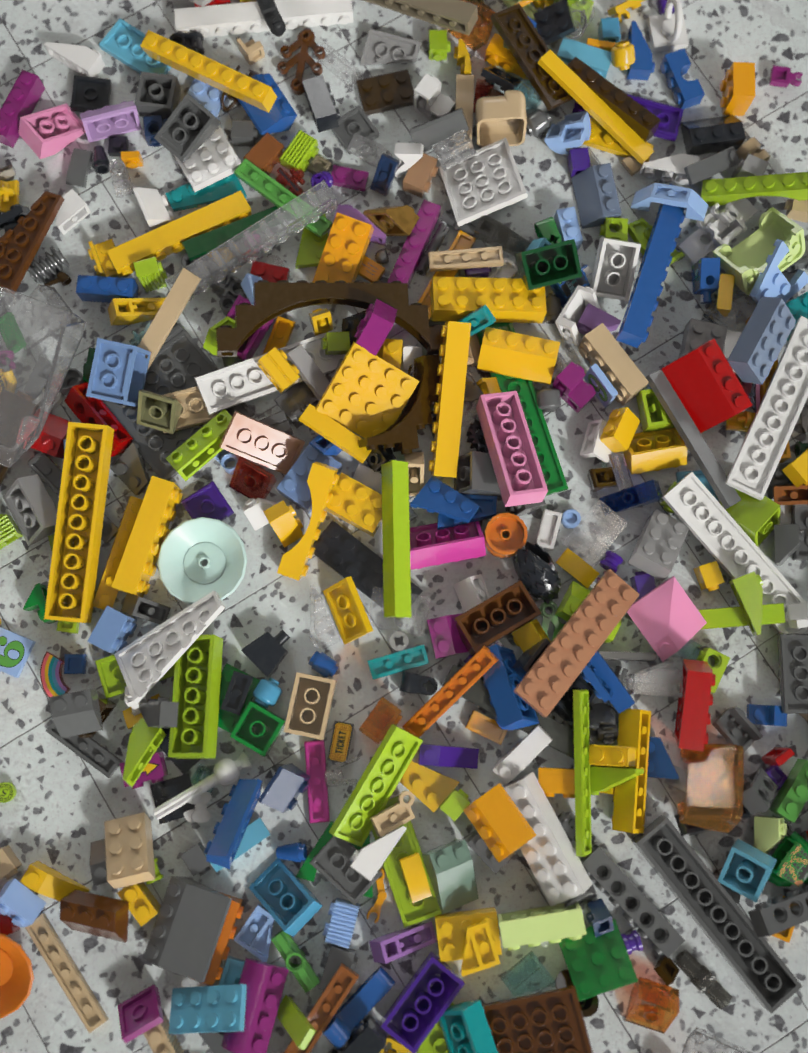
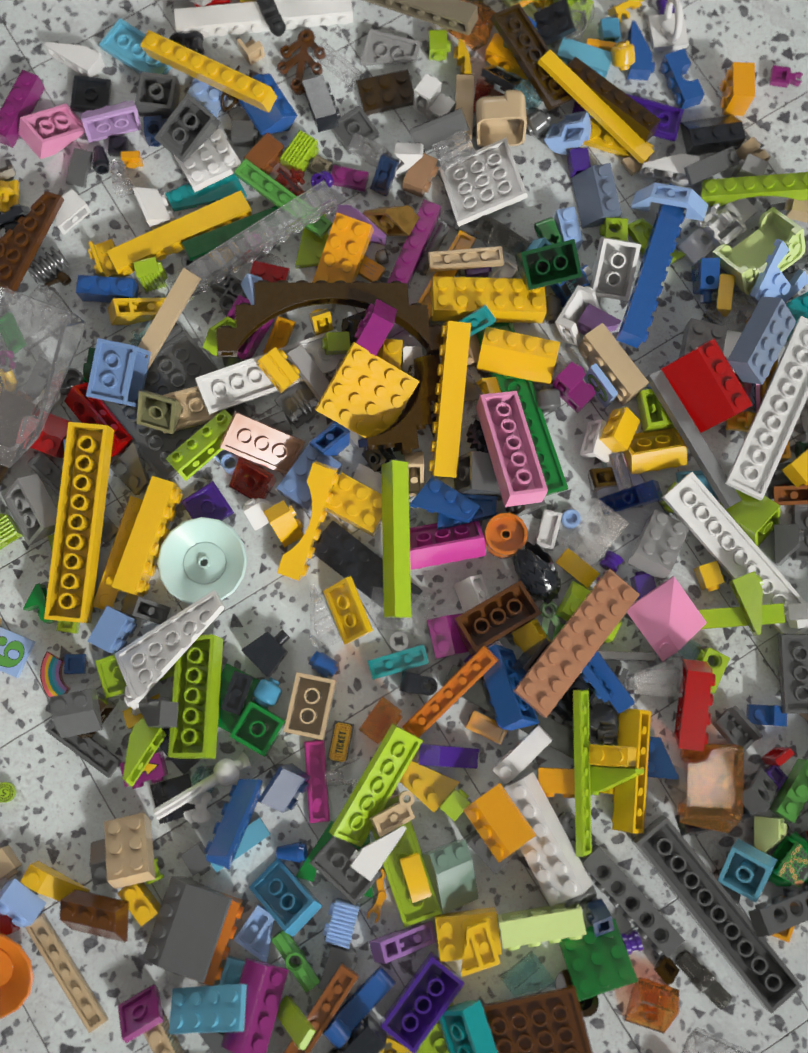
(334, 433): yellow tile -> none

